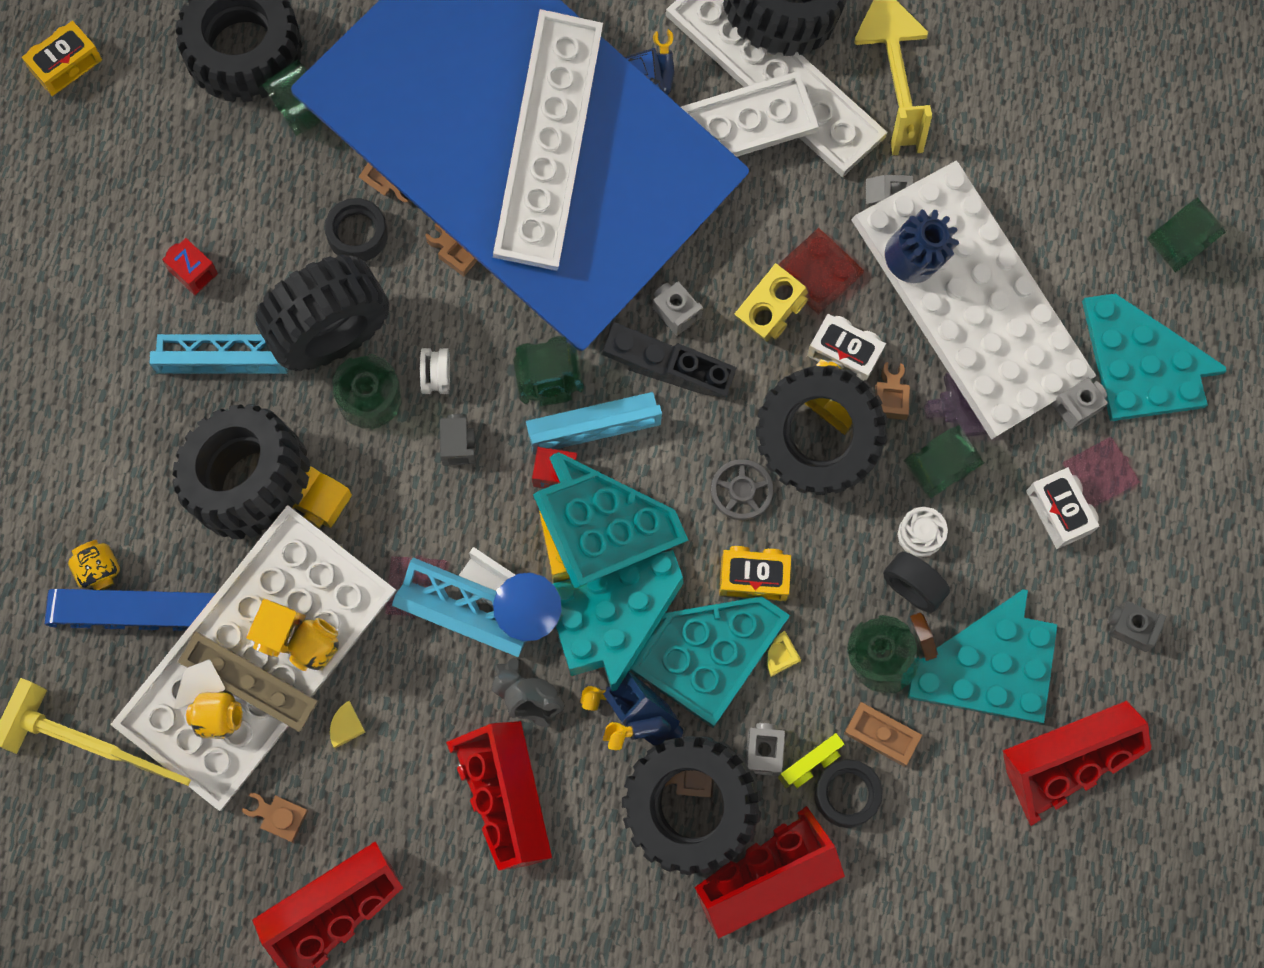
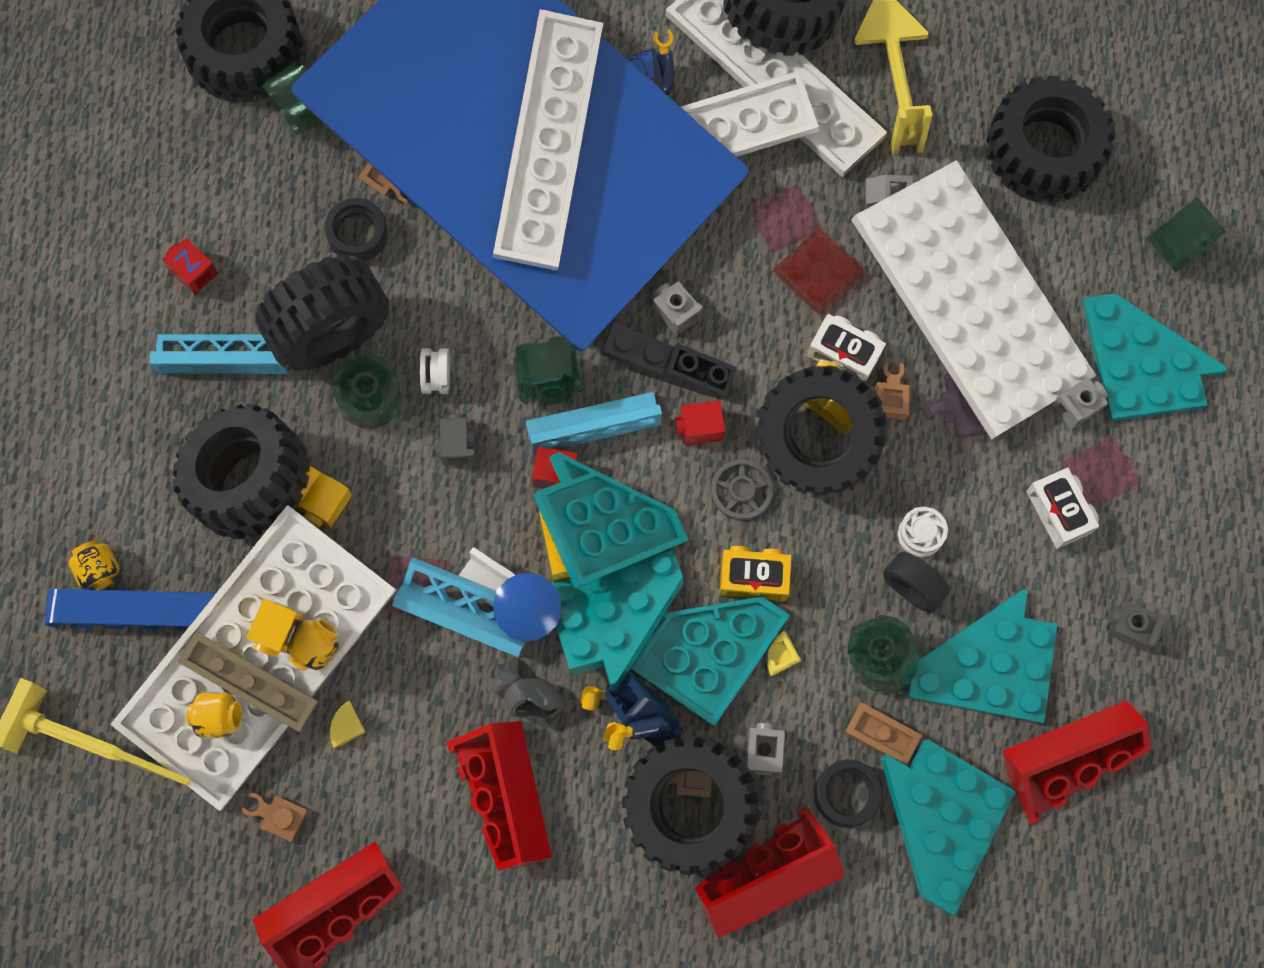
(62, 58): yellow brick -> none
(197, 680): white sticker -> none
(451, 252): medium nougat plate -> none
(701, 423): none -> red brick
(765, 298): light yellow brick -> none
(784, 217): none -> clear pink piece
(800, 771): neon yellow plate -> none
(920, 247): dark blue gear -> none
(924, 636): reddish brown tile -> none
(944, 461): clear green brick -> none
(946, 820): none -> teal wing
(1057, 103): none -> black tyre

